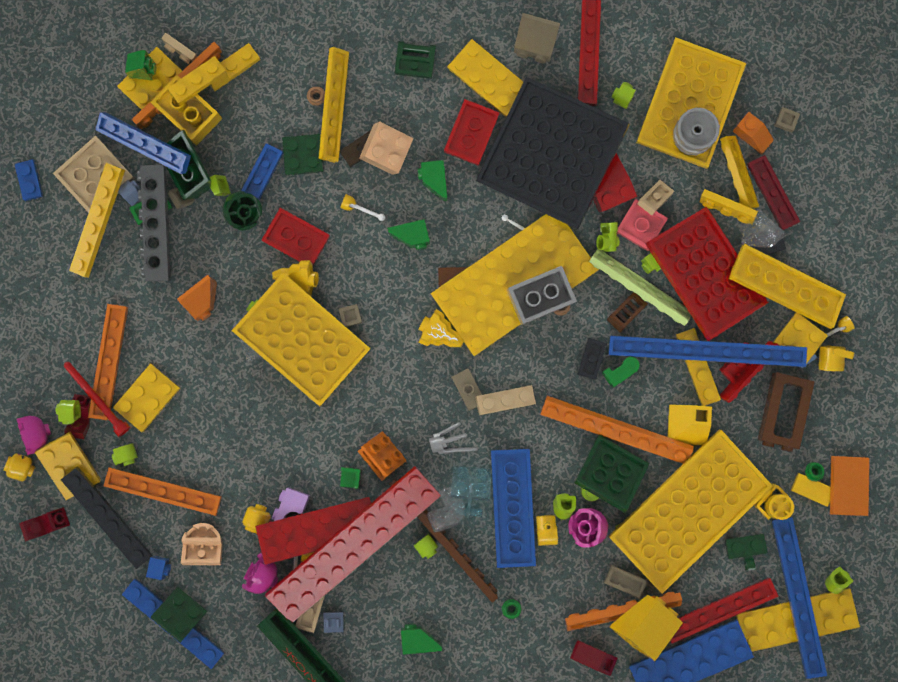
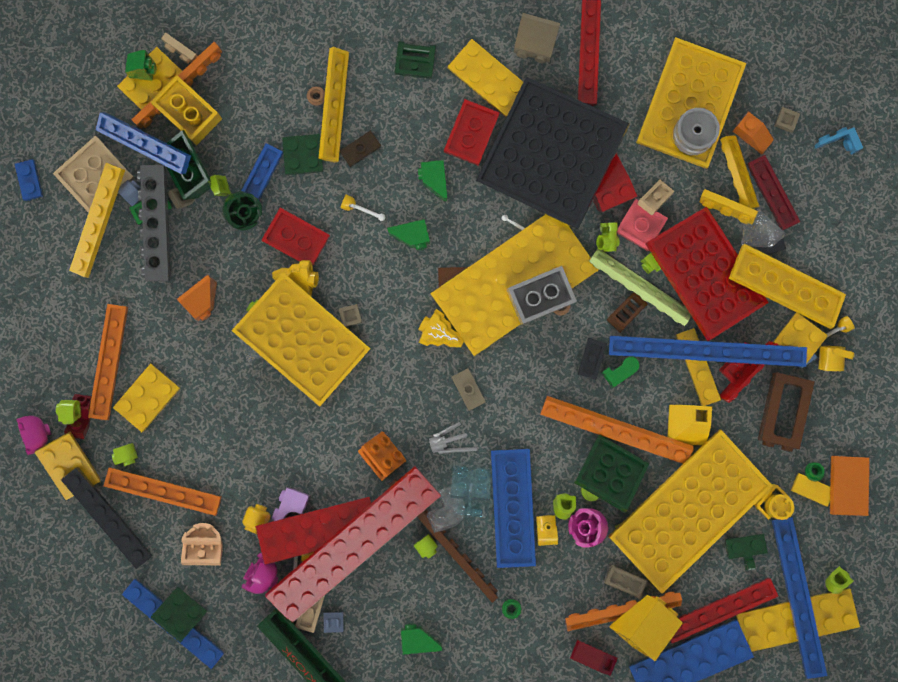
(19, 467): yellow head -> none
(44, 524): dark red slope -> none
(120, 427): red piece -> none
(158, 568): blue plate -> none
(213, 74): yellow bracket -> none
(350, 477): green panel -> none
(386, 148): light nougat brick -> none
(505, 400): tan plate -> none
(623, 95): lime plate -> none
(851, 140): none -> dark azure bracket

